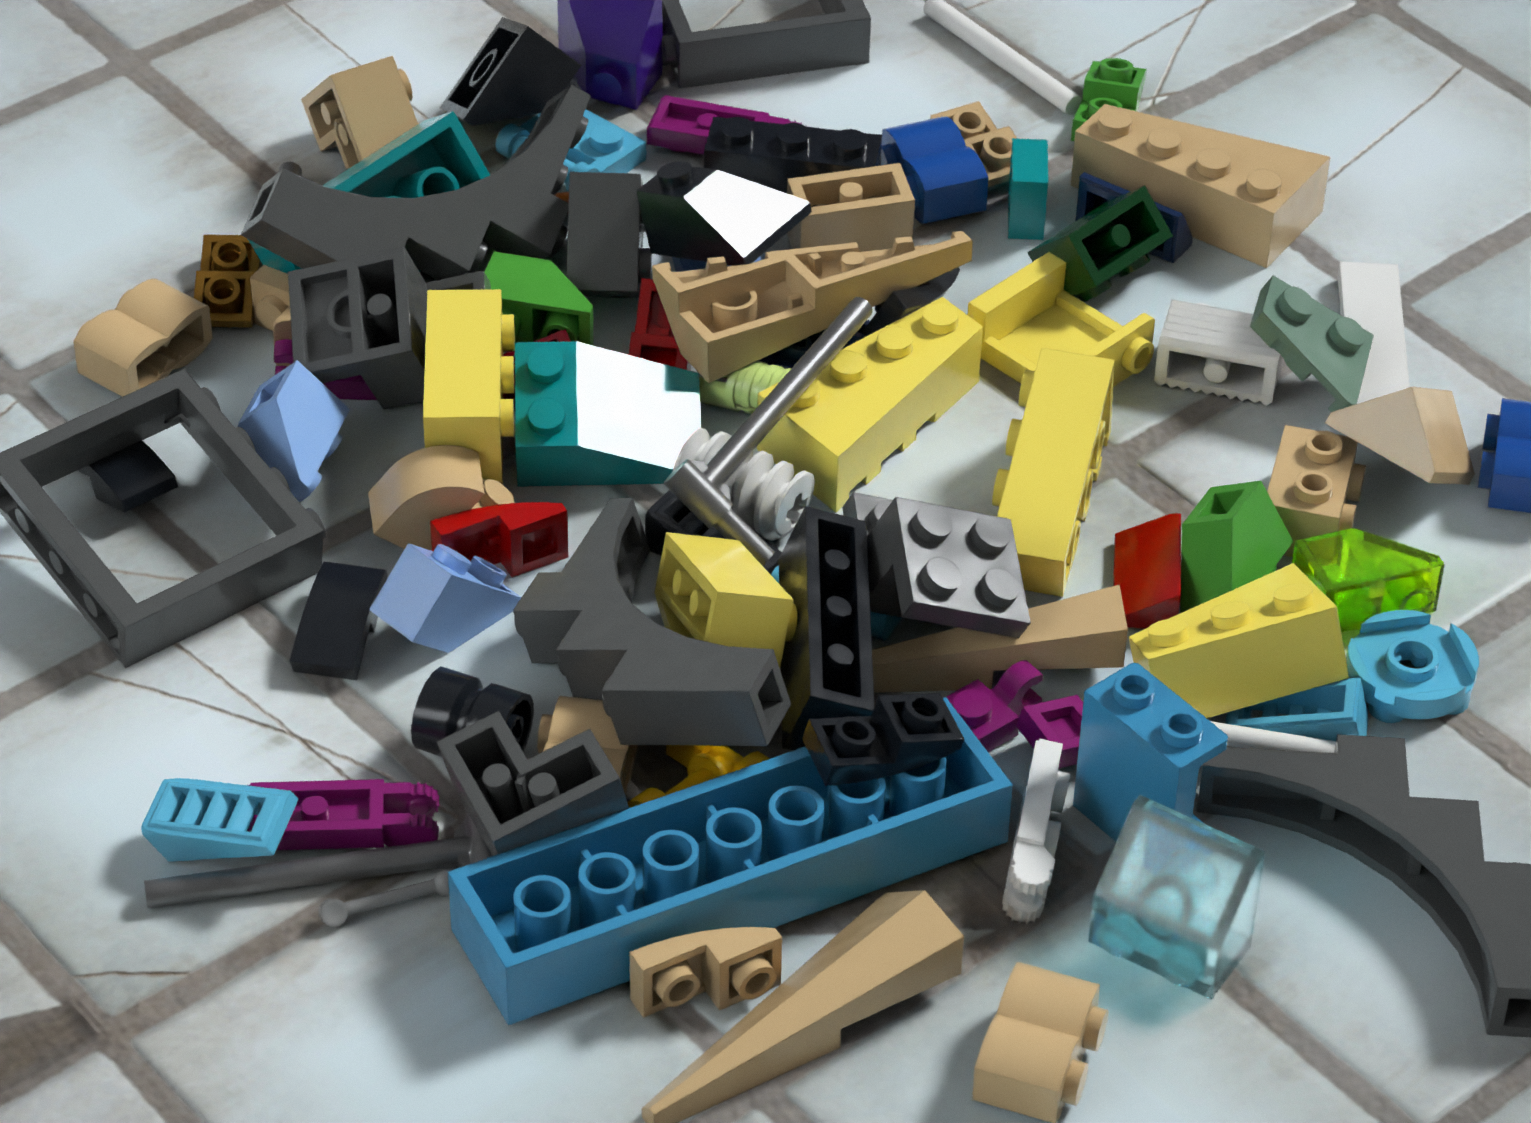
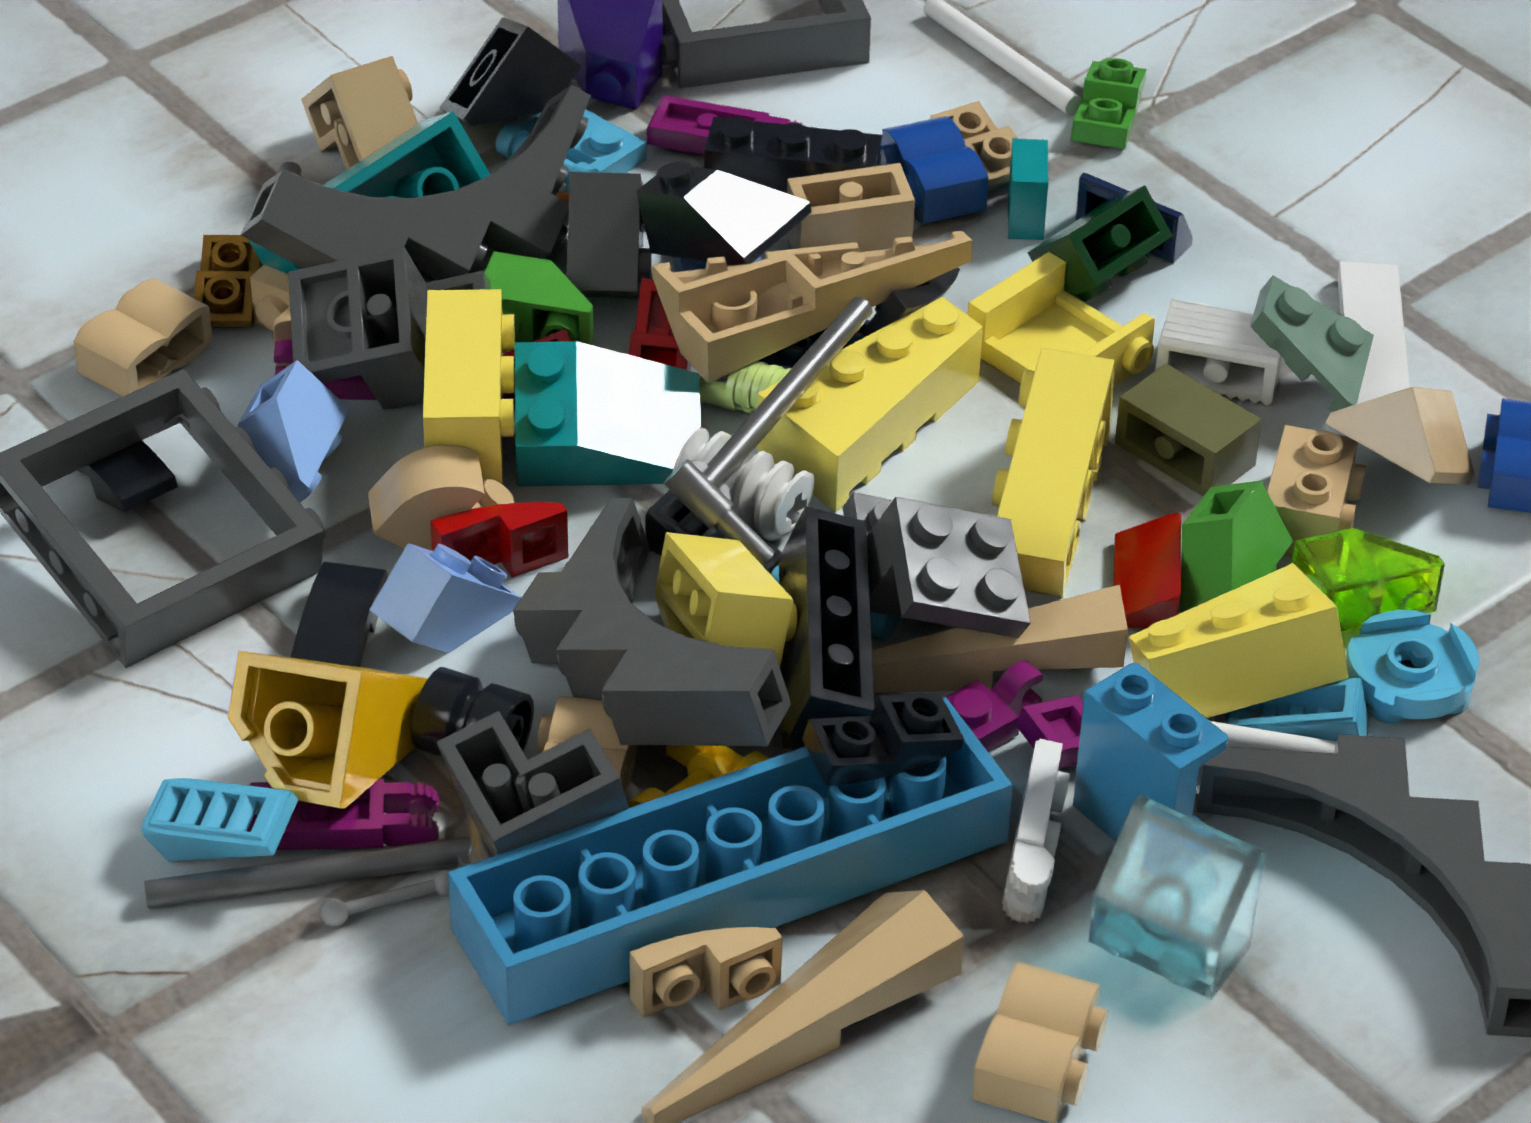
(322, 724): none -> yellow slope
(1187, 430): none -> olive brick
(1228, 186): tan wedge -> none

